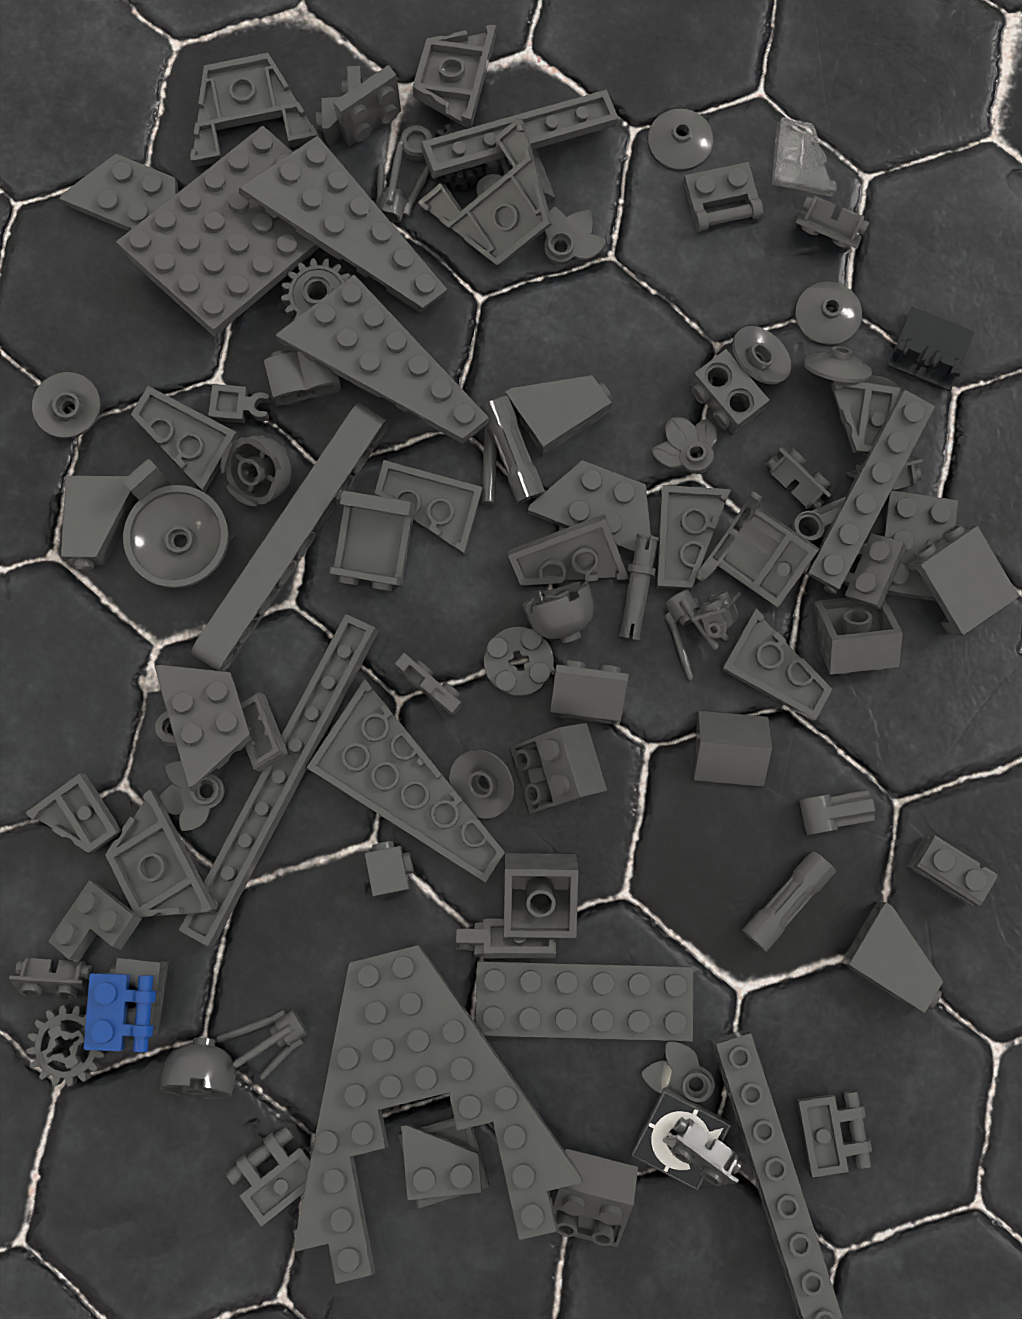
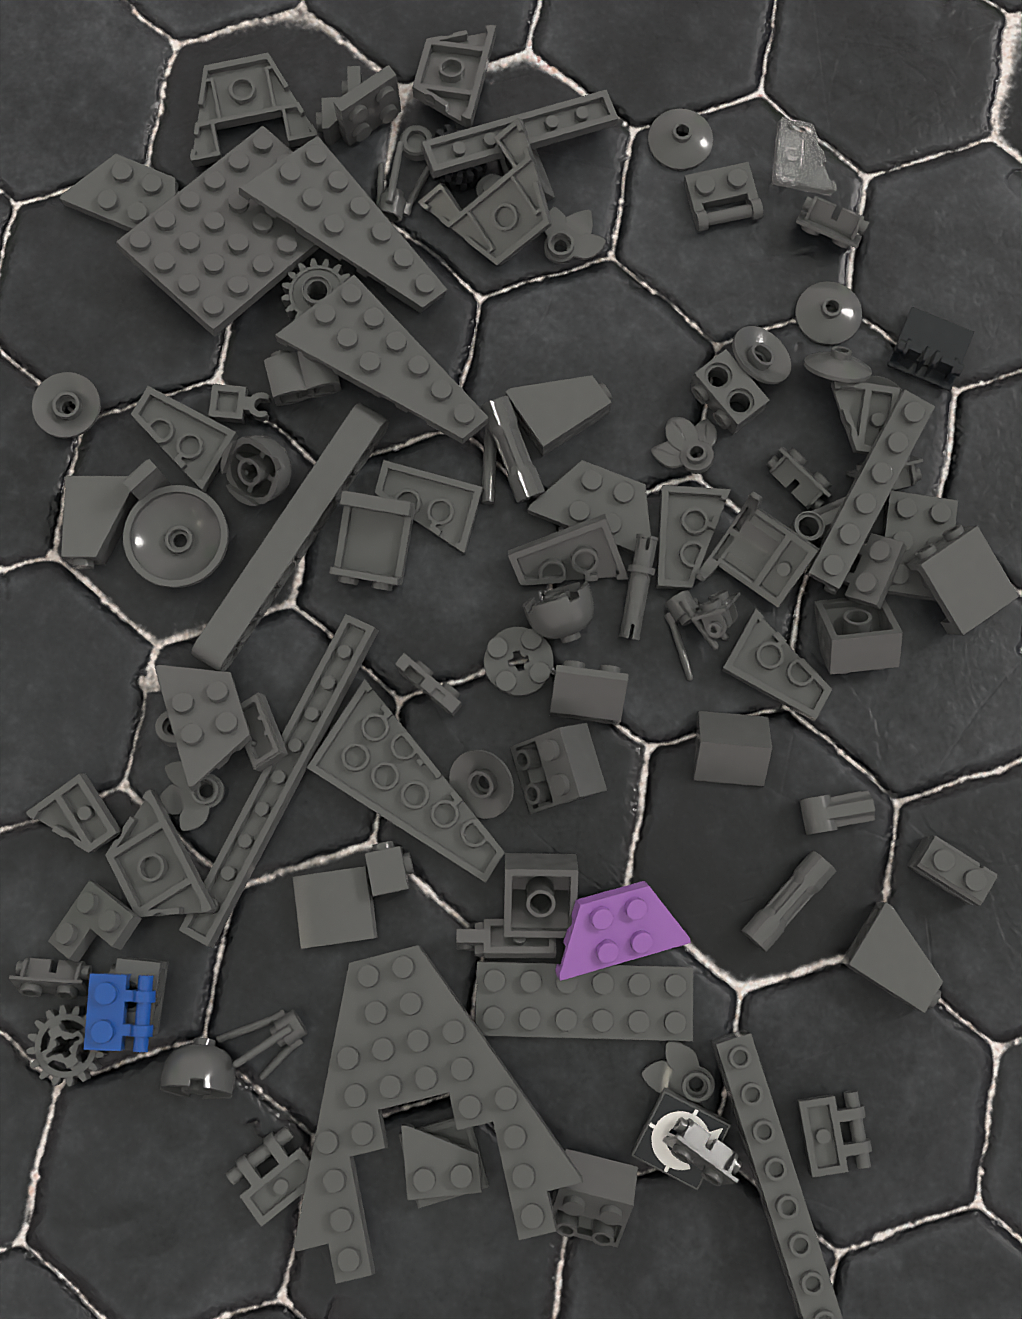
(334, 907): none -> dark grey slope
(617, 929): none -> medium lavender wing

